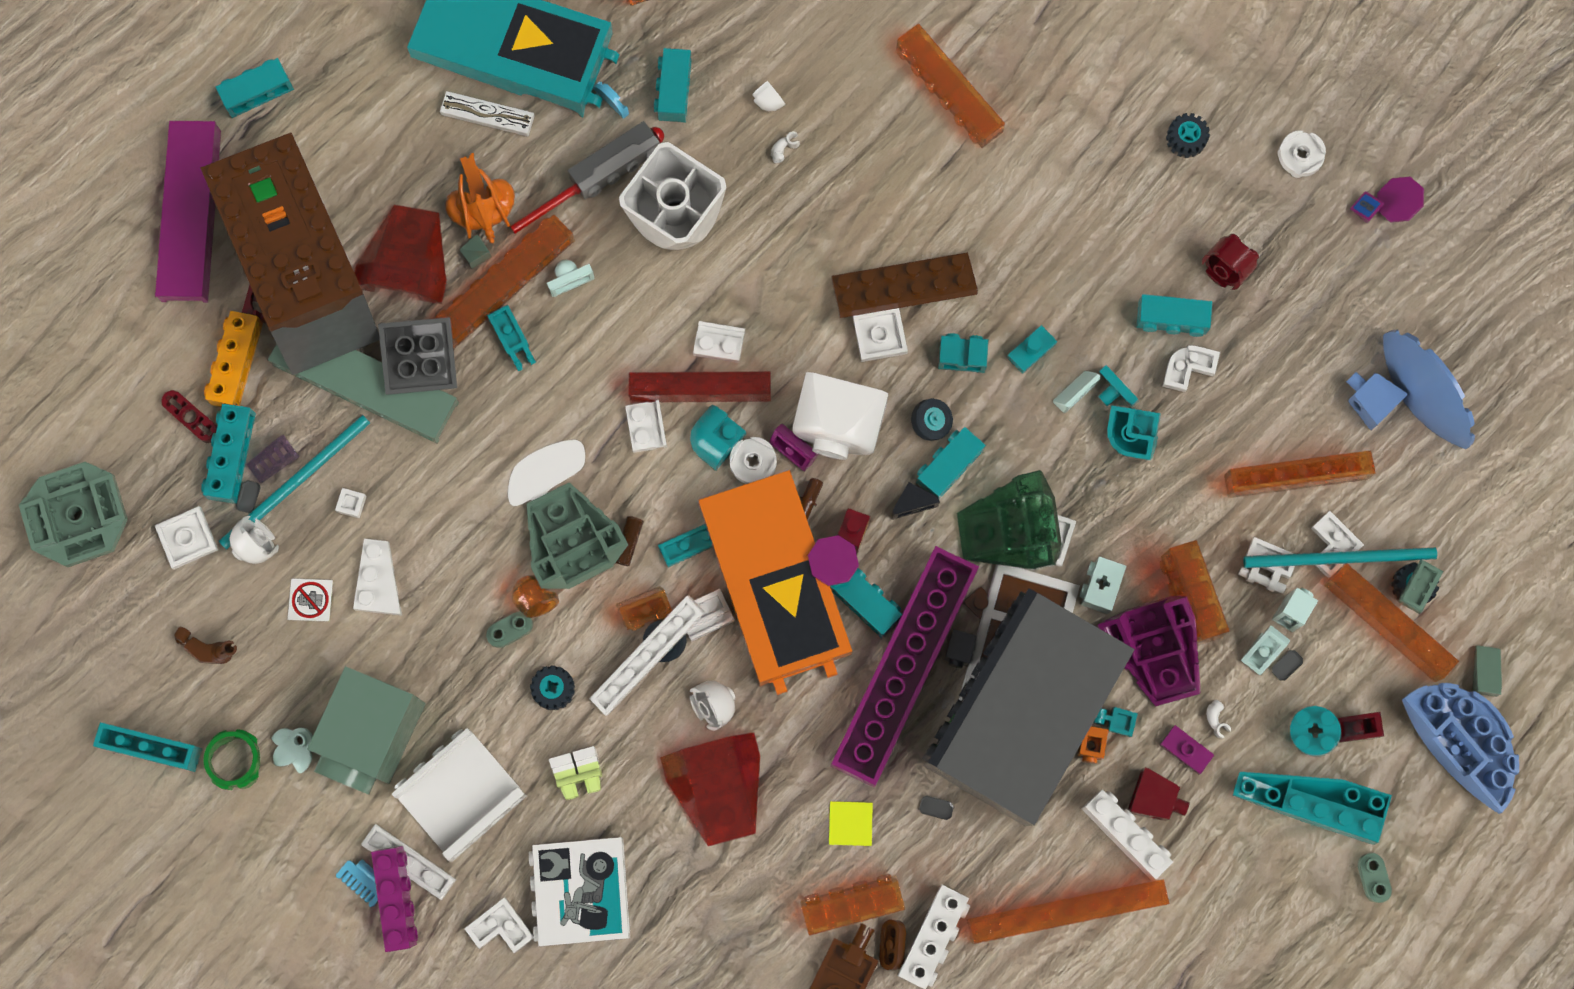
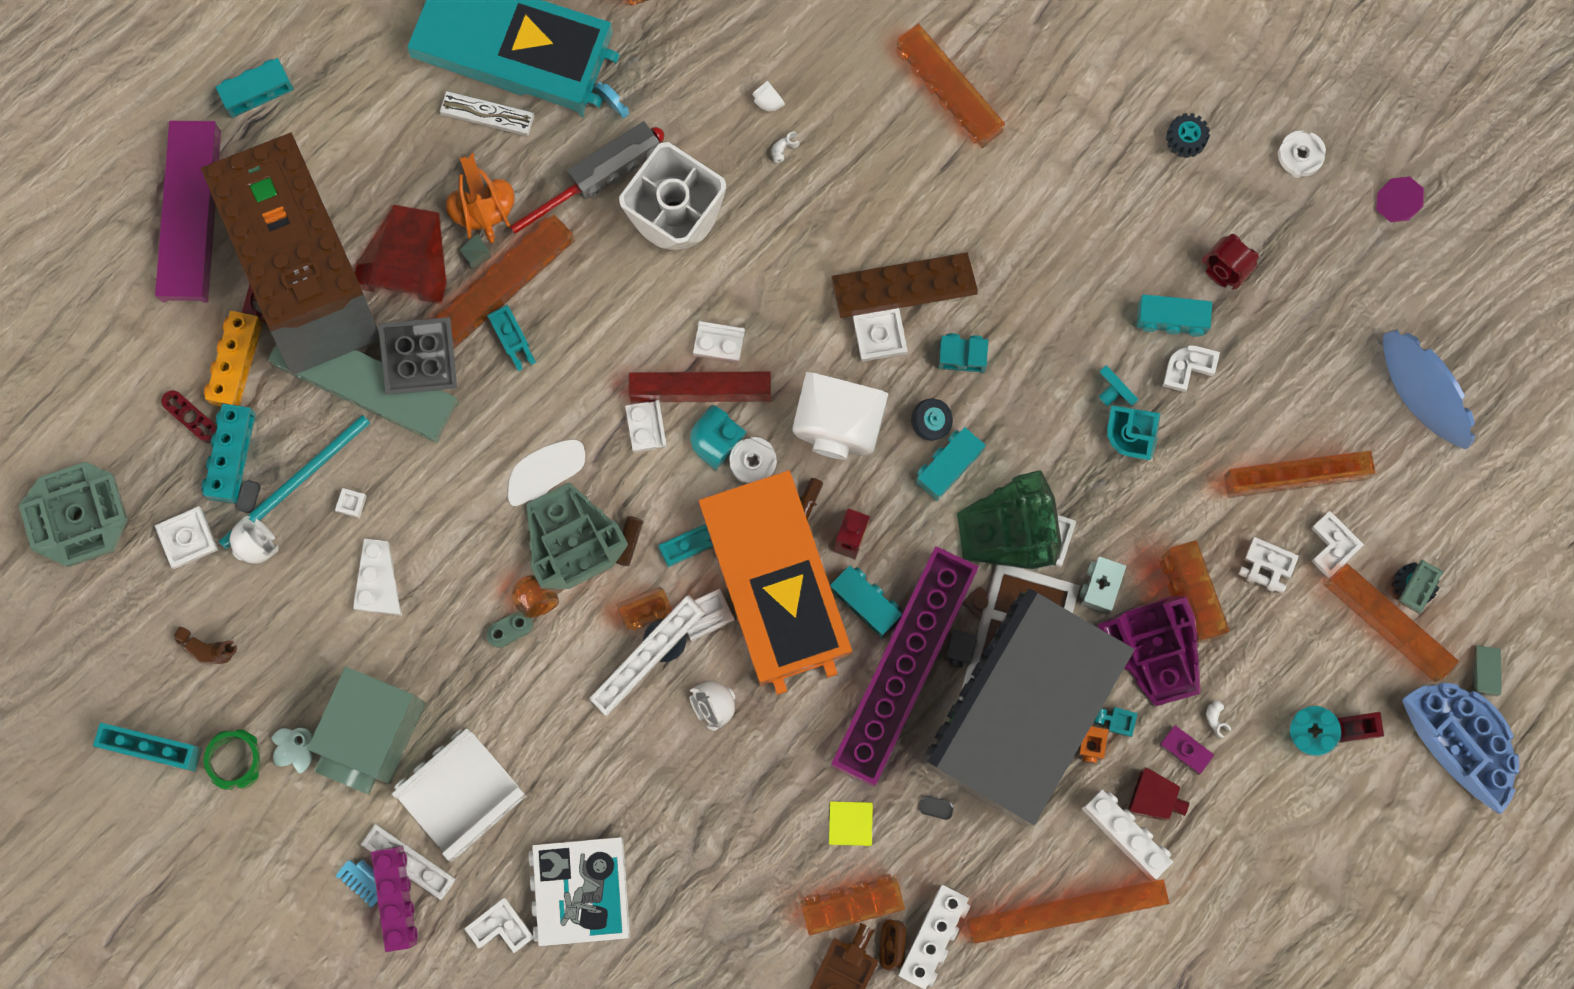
(284, 460): clear purple slope -> none
(310, 600): sticker -> none
(558, 695): black wheel -> none
(566, 773): yellowish green hips -> none
(569, 277): light aqua tile -> none
(673, 85): teal brick -> none
(717, 786): clear red wedge -> none
(793, 447): magenta brick -> none
(833, 560): magenta piece -> none
(914, 501): black slope -> none
(1032, 349): teal tile -> none
(1076, 390): light aqua slope -> none
(1265, 650): light aqua slope -> none
(1287, 665): dark grey piece -> none
(1295, 609): light aqua brick -> none
(1319, 802): teal wedge -> none
(1340, 557): teal piece -> none
(1366, 206): slope -> none
(1373, 878): sand green plate -> none
(1374, 398): medium blue torso -> none

